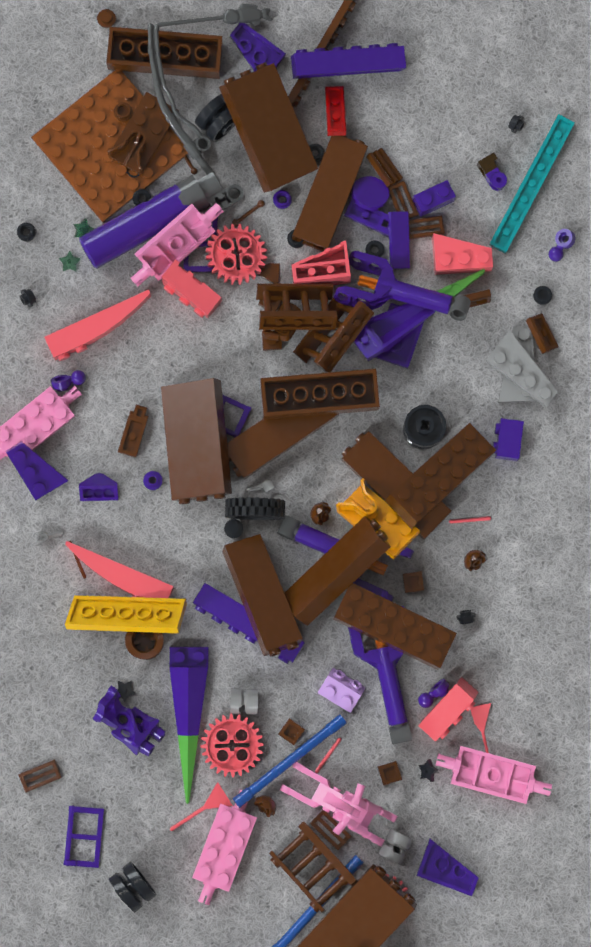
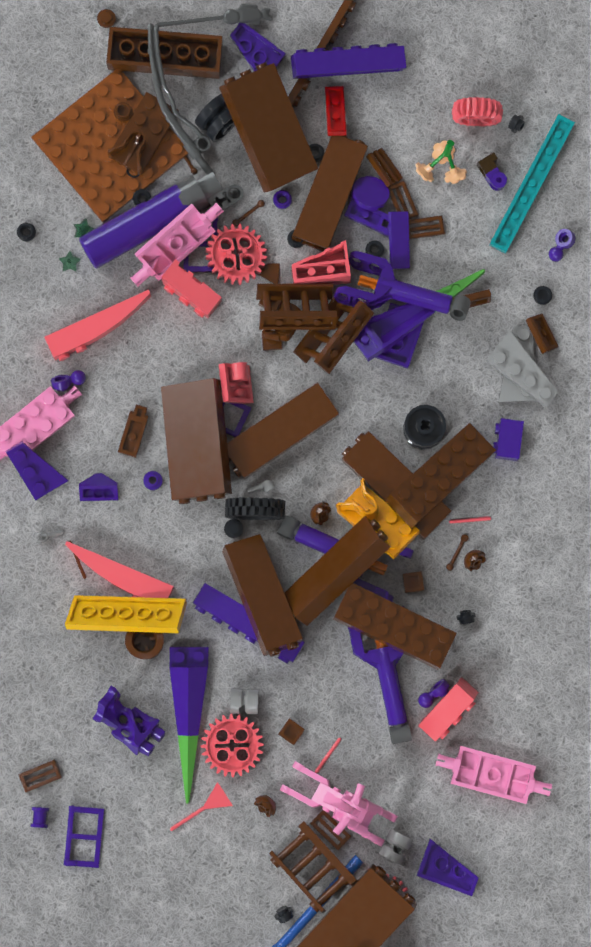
(27, 297): black plate -> none
(39, 817): none -> dark purple bush
(125, 690): black piece -> none
(130, 888): black wheel -> none
(223, 849): bright pink plate -> none
(236, 383): none -> coral plate
(248, 793): blue piece -> none
(284, 914): none -> black plate
(319, 394): reddish brown brick -> none
(341, 690): lavender bracket -> none
(389, 773): reddish brown plate -> none
(428, 770): black piece -> none
(434, 198): dark purple brick -> none
(442, 153): none -> light nougat plant
(459, 256): coral wedge -> none
(464, 538): none -> reddish brown hinge
(477, 111): none -> coral gear
(480, 716): coral piece -> none

